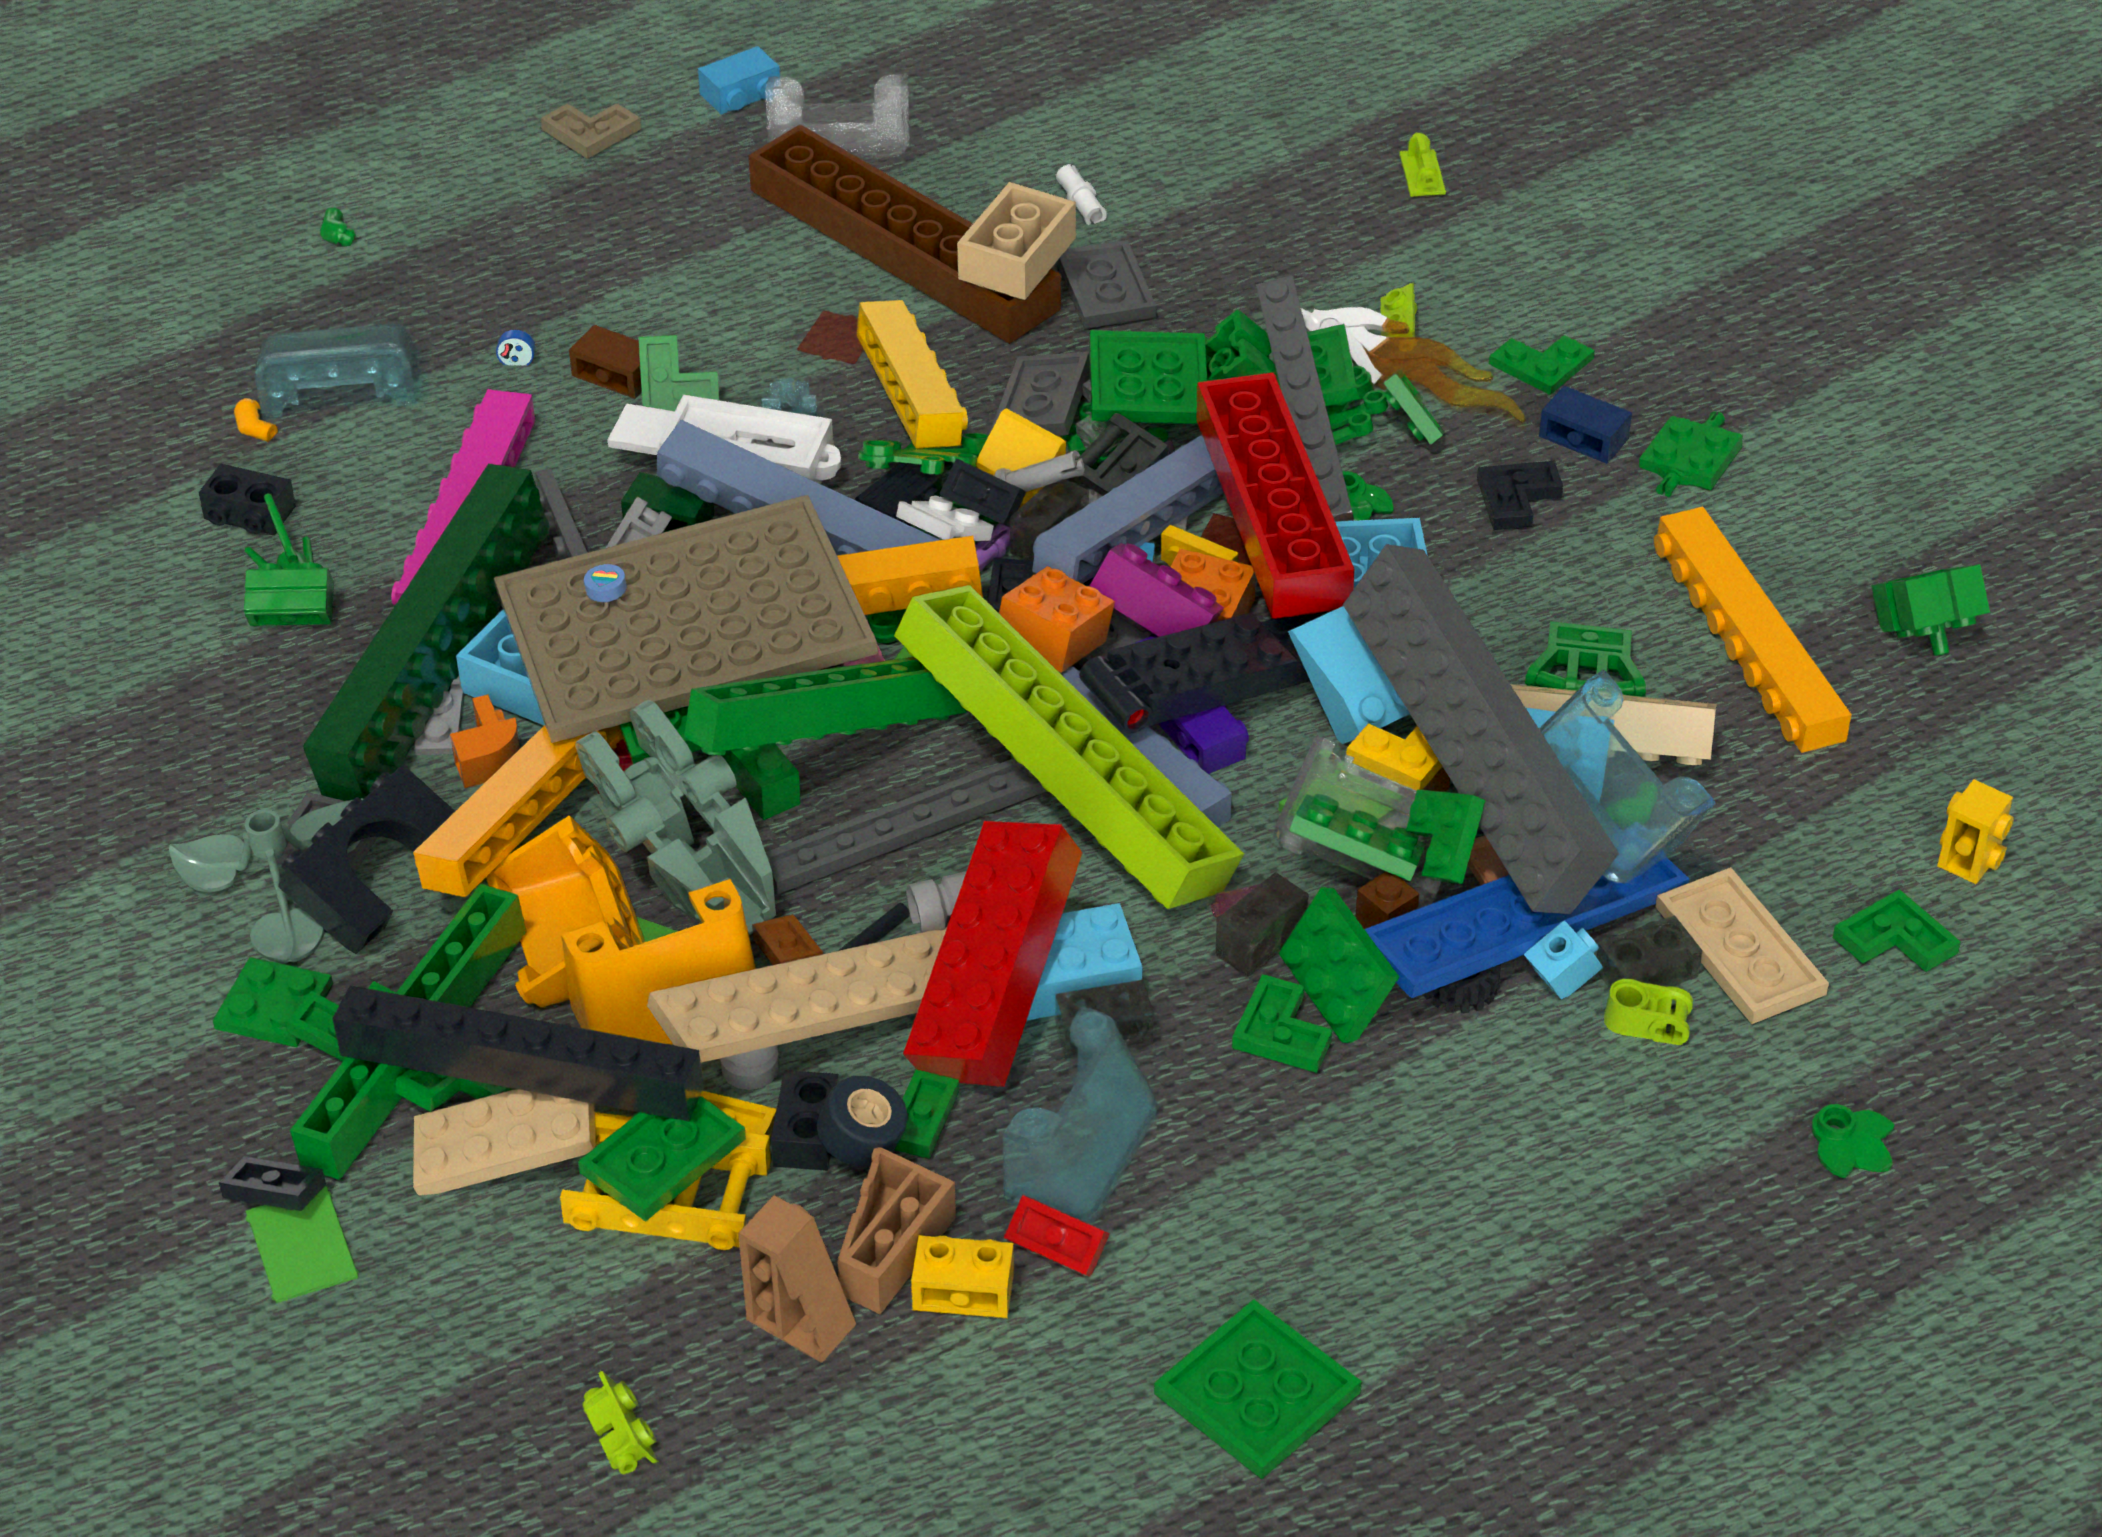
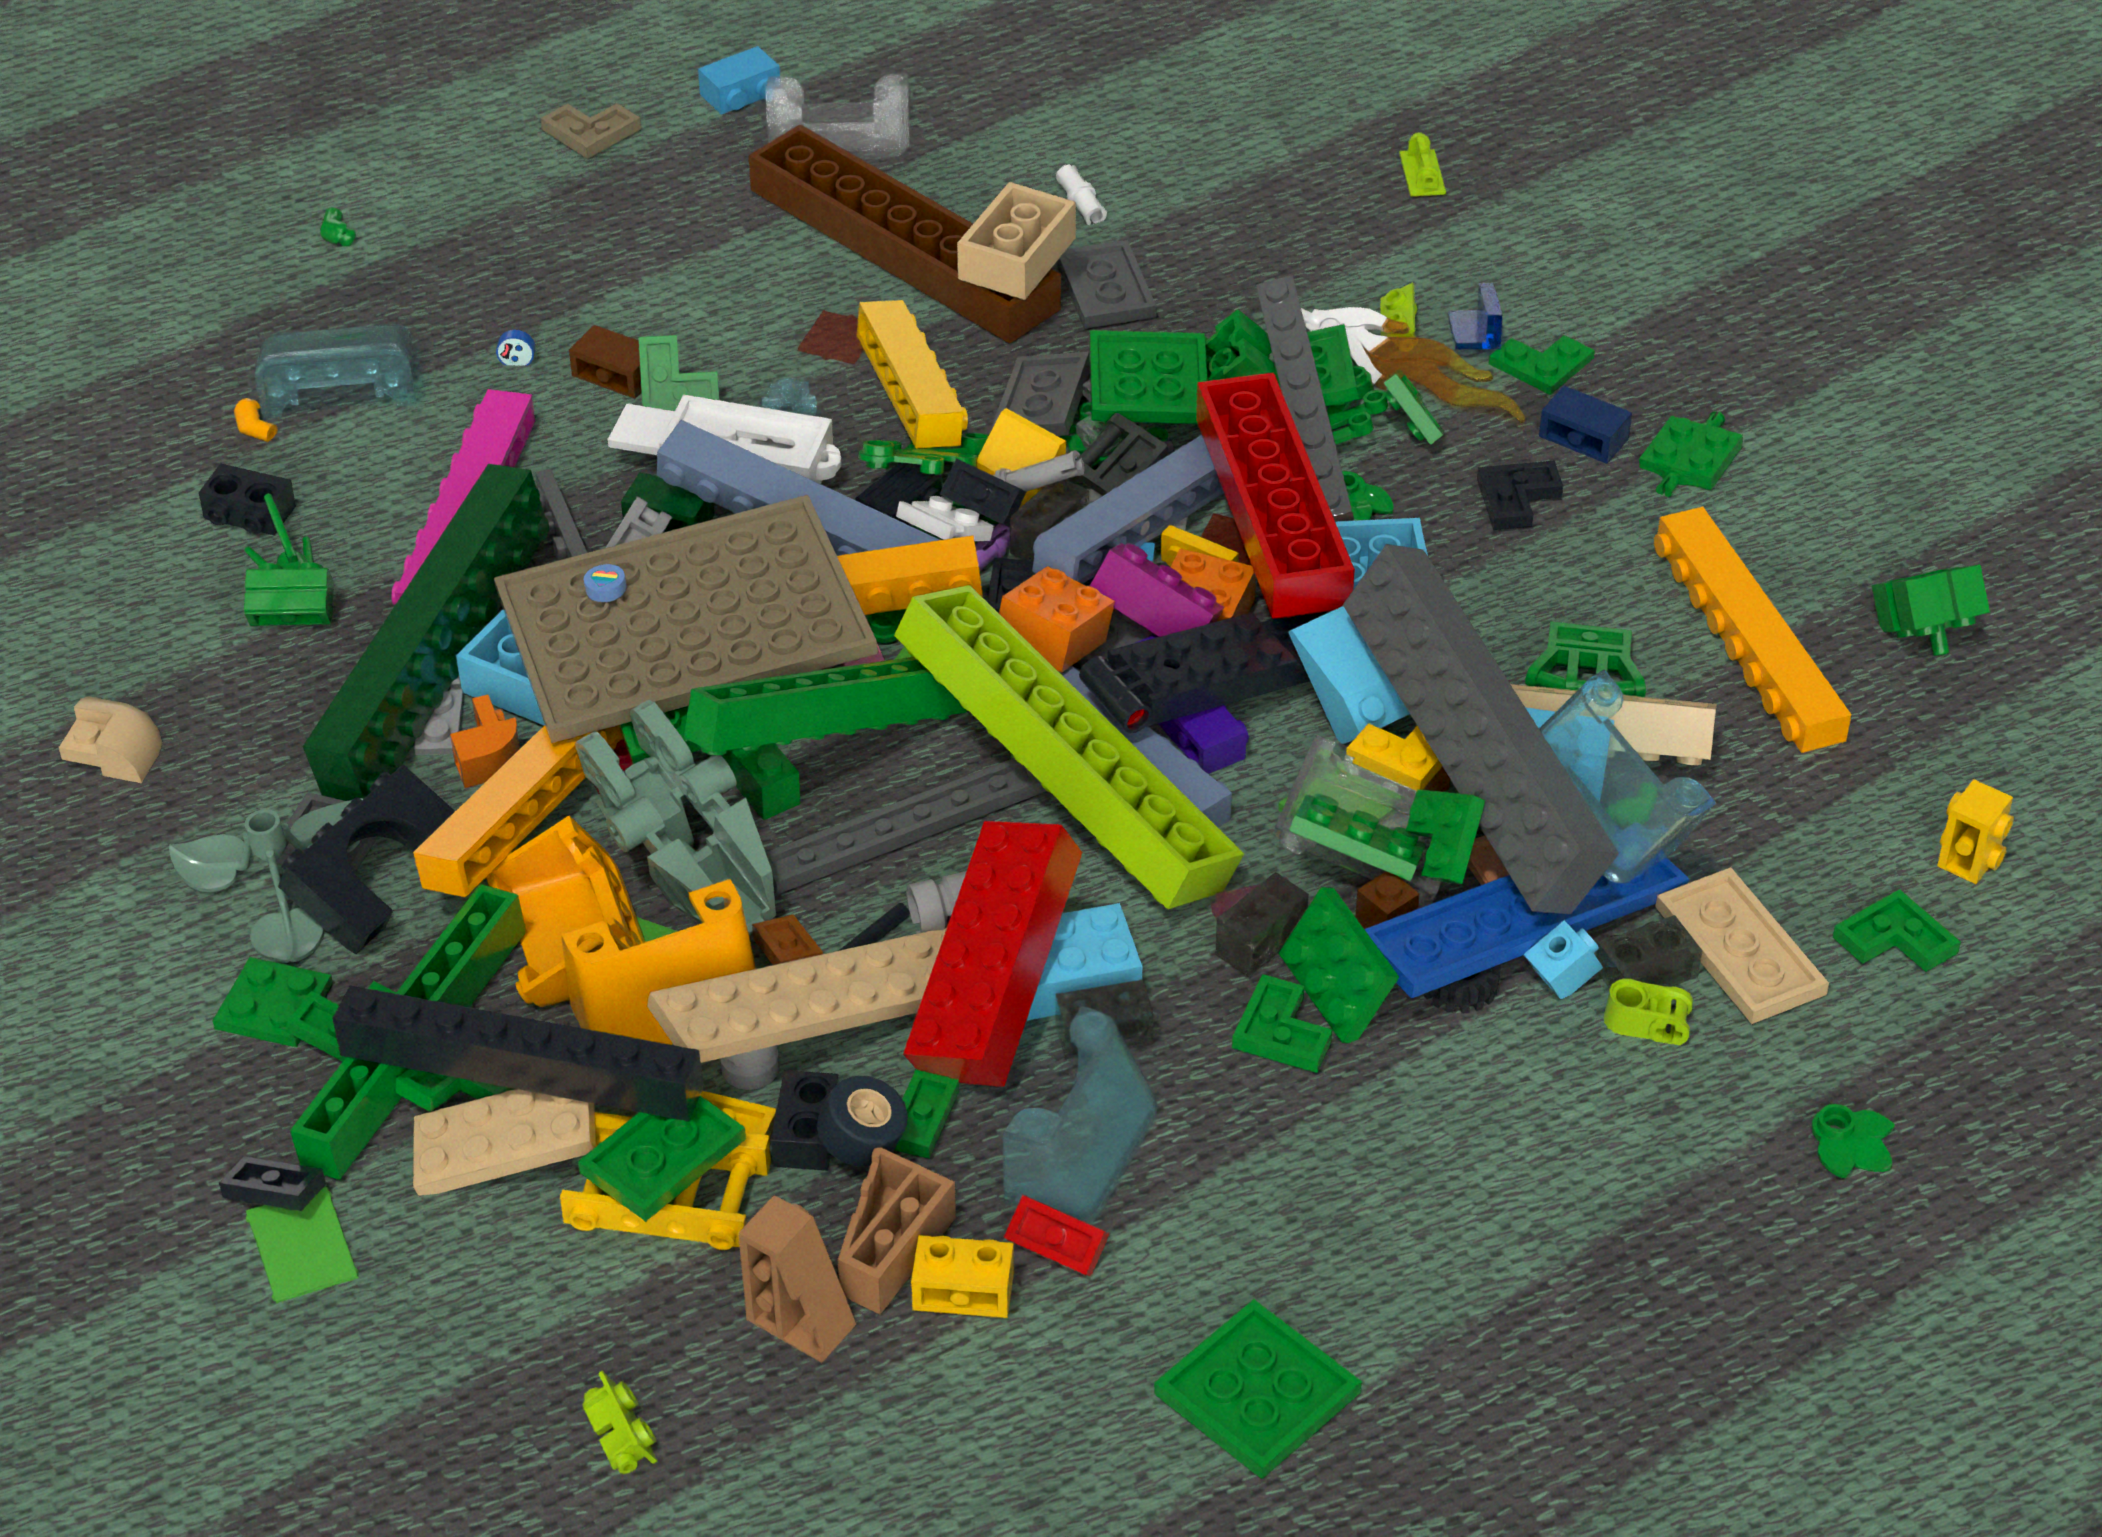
(113, 738): none -> tan brick
(1478, 327): none -> clear blue panel

